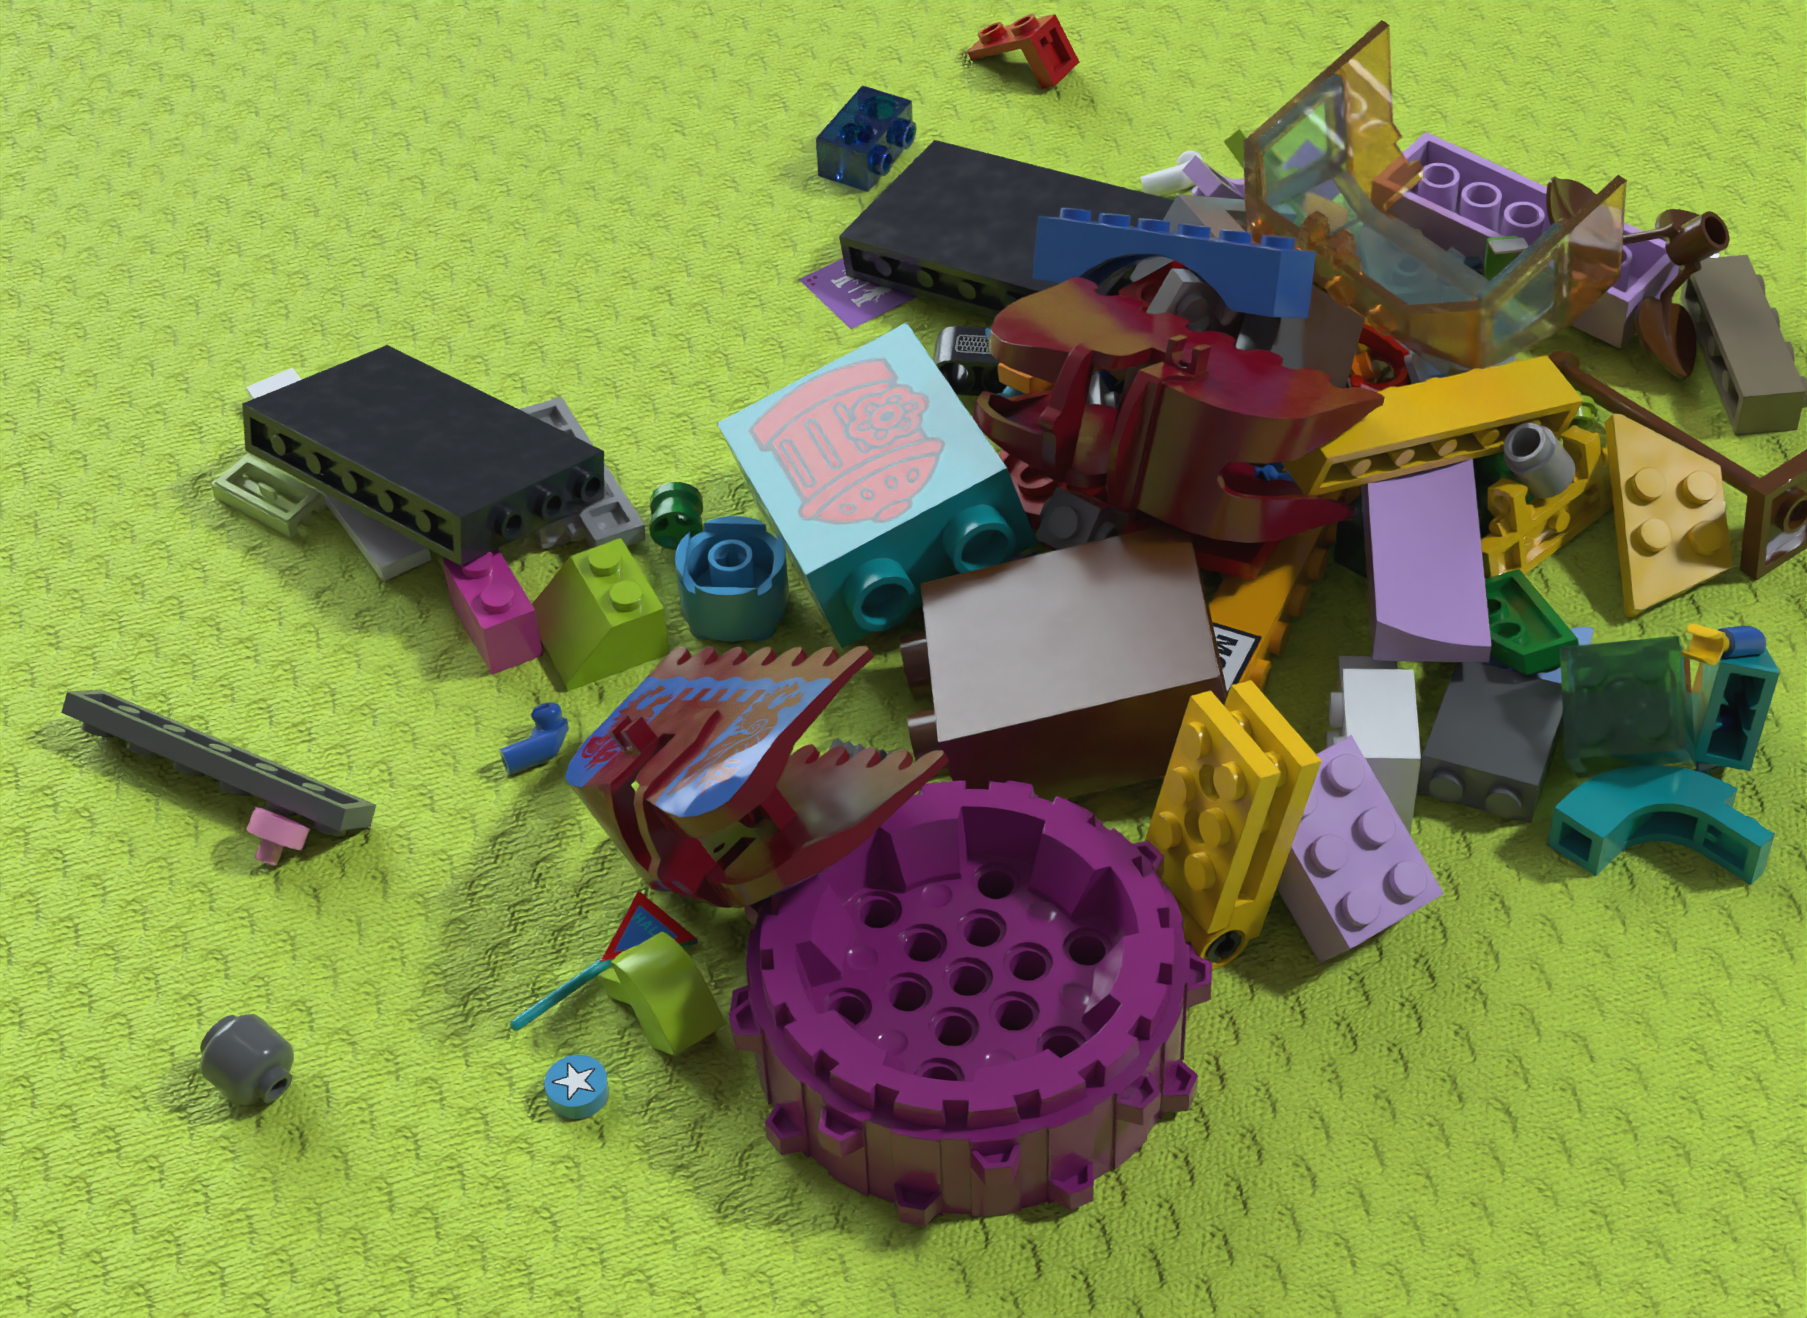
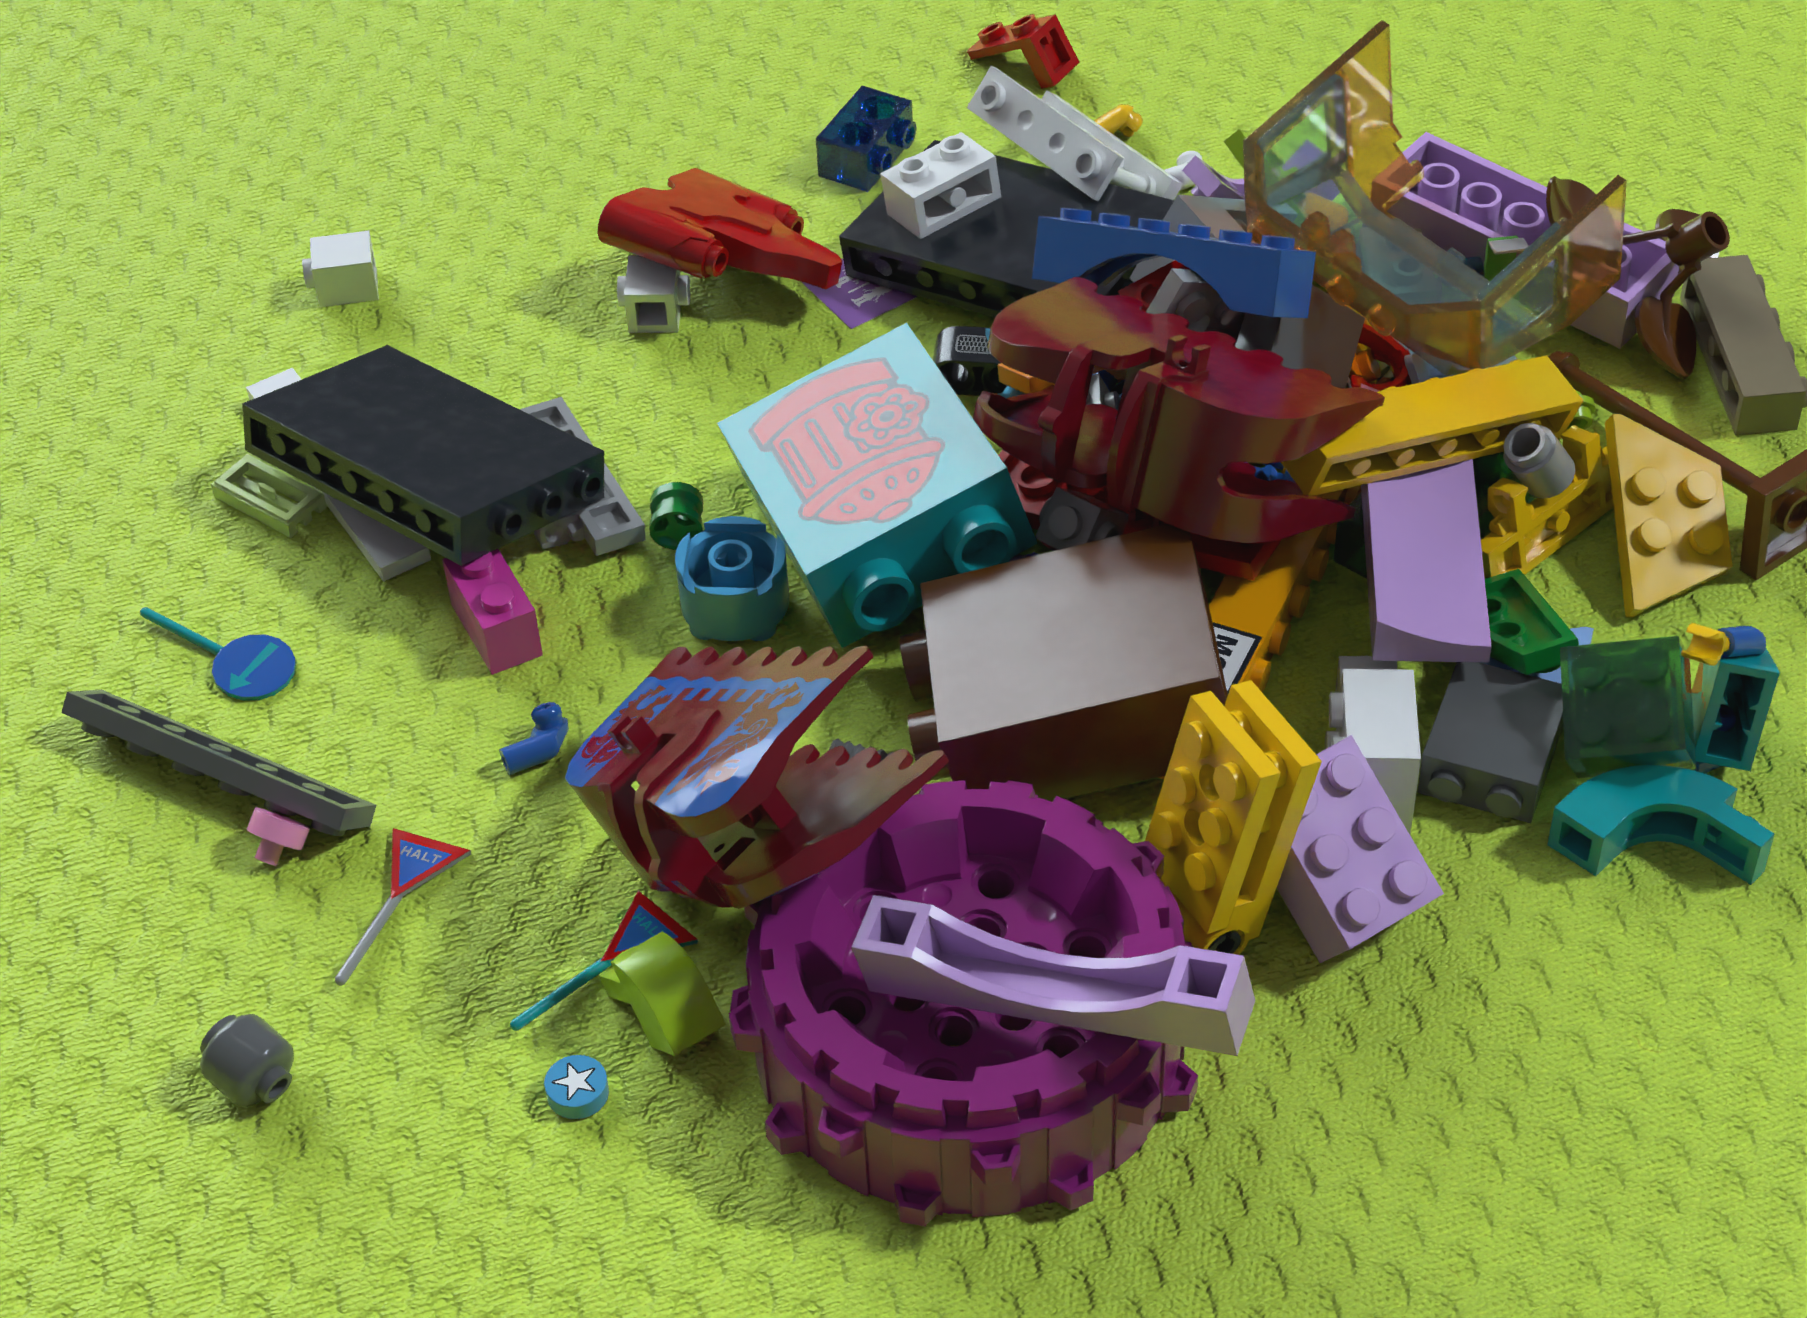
(245, 667): none -> blue piece
(342, 269): none -> brick
(413, 864): none -> piece
(600, 616): lime slope -> none
(652, 296): none -> white brick
(716, 224): none -> red rock
(941, 185): none -> white brick
(1067, 139): none -> white fence
(1121, 119): none -> yellow arm
(1163, 997): none -> lavender arch

